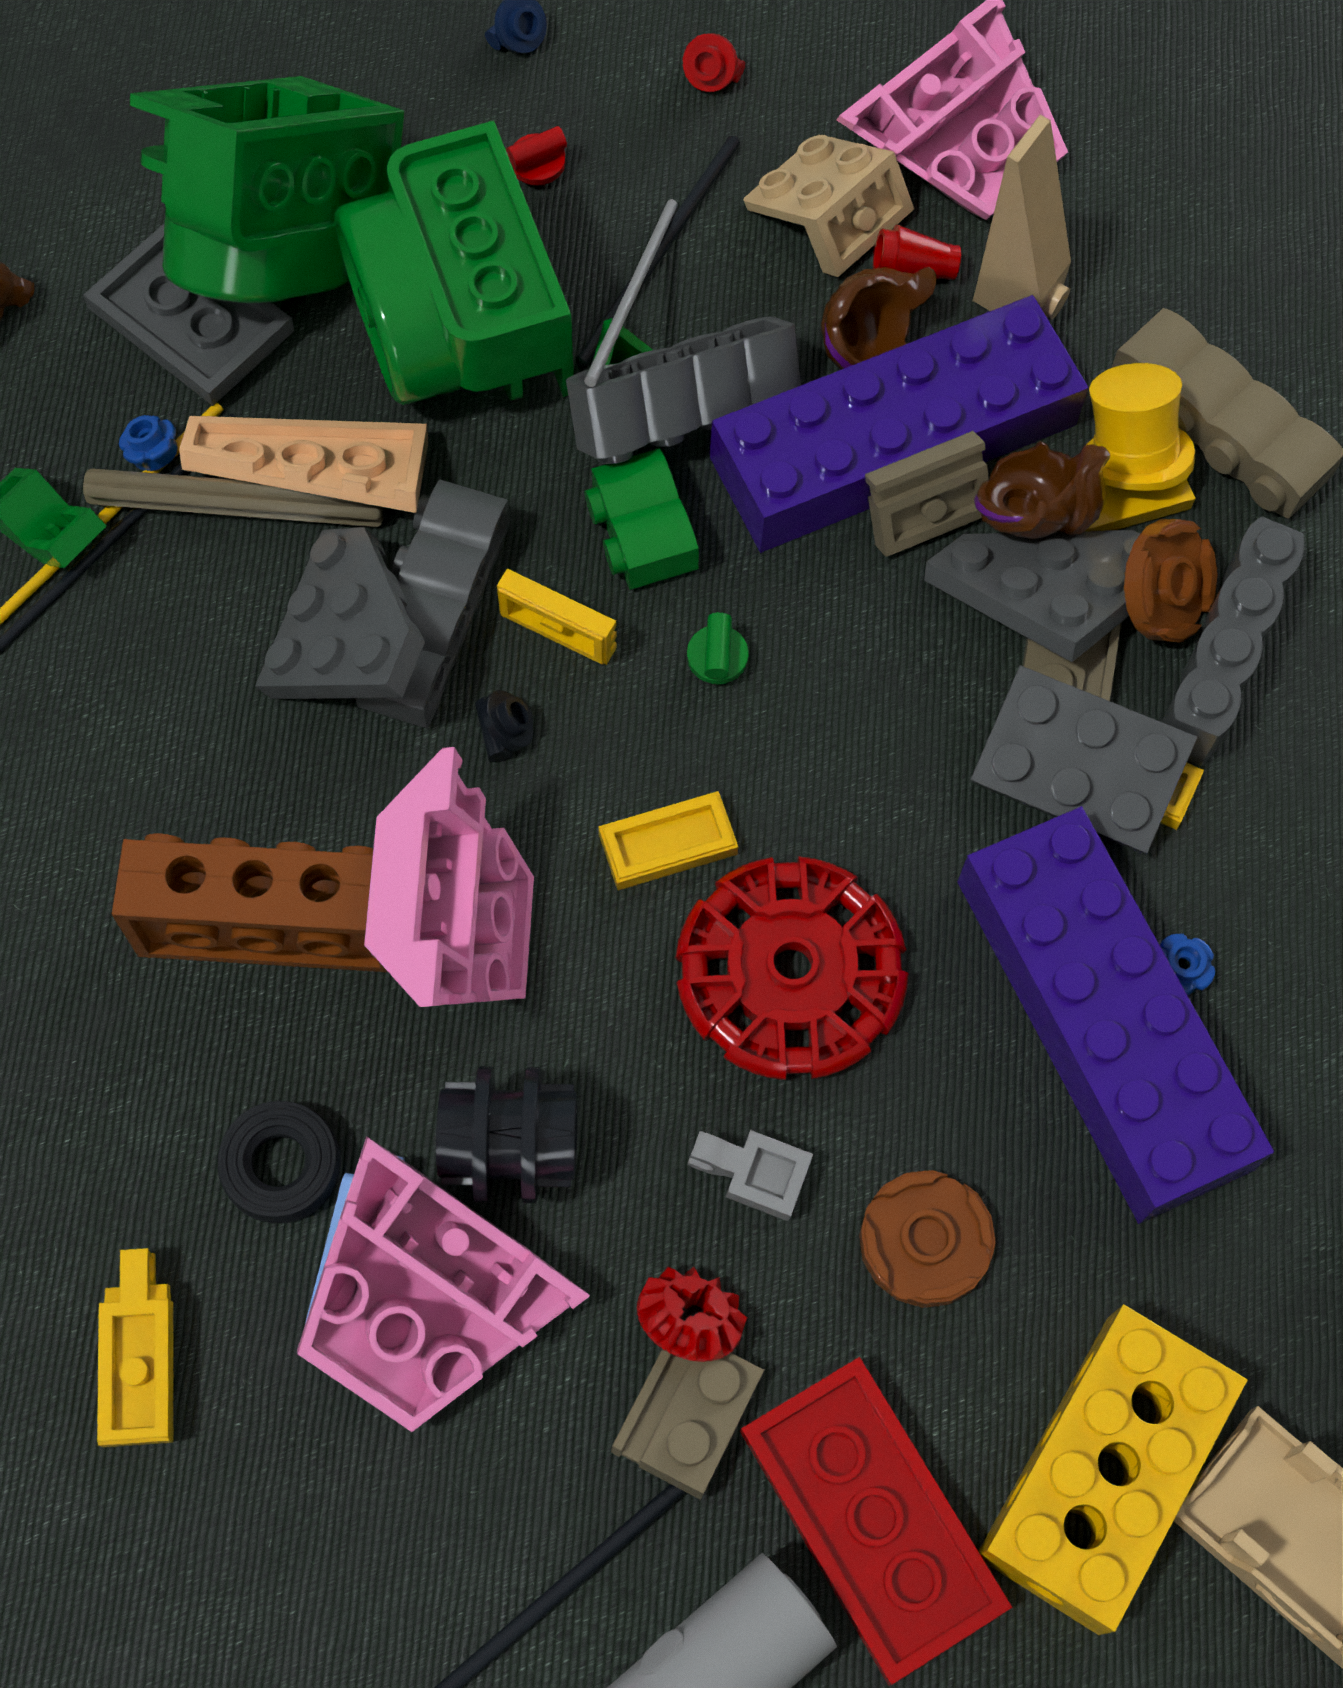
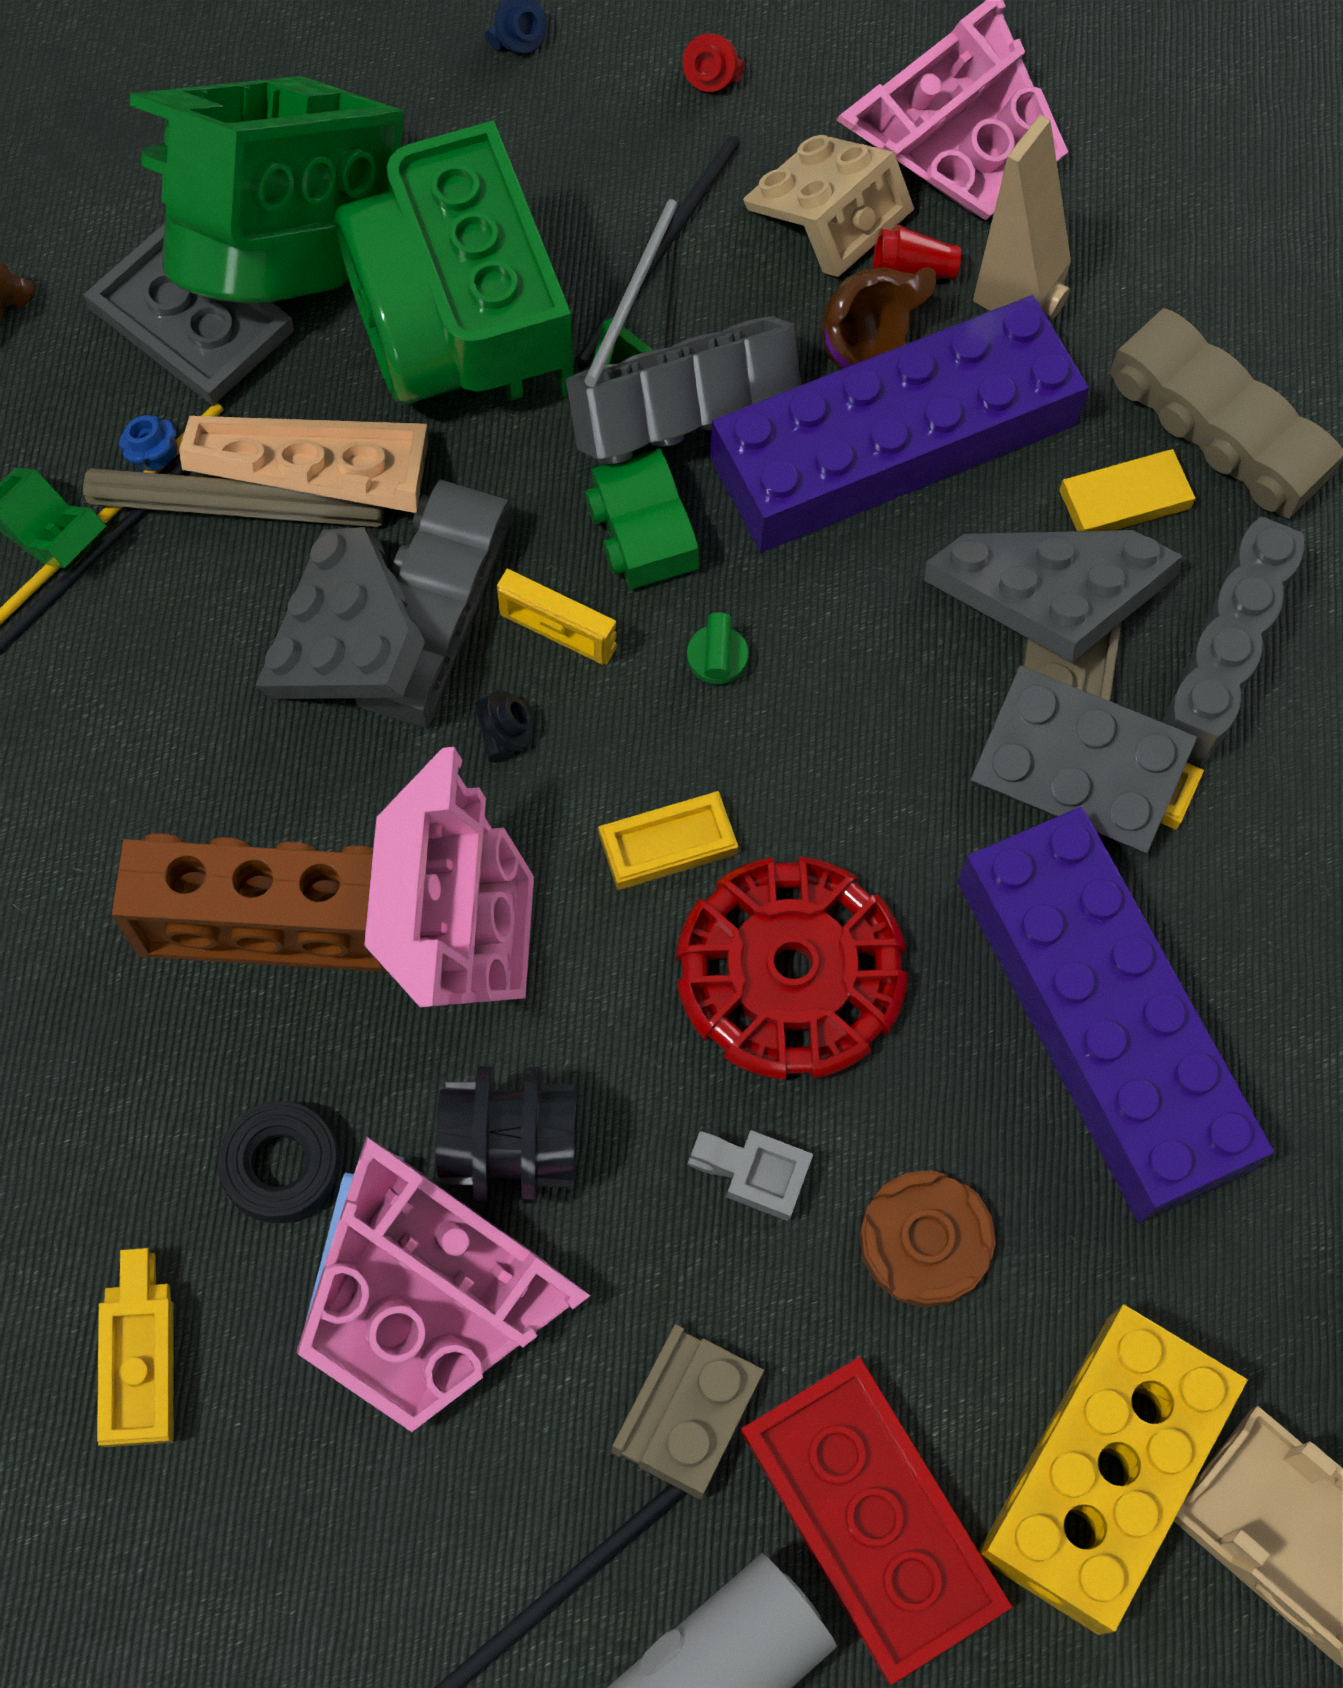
(539, 156): red plate -> none
(700, 1337): red gear -> none
(926, 493): dark tan plate -> none
(1044, 492): reddish brown hair -> none
(1139, 427): yellow piece -> none
(1169, 580): dark orange tile -> none
(1199, 955): blue plate -> none

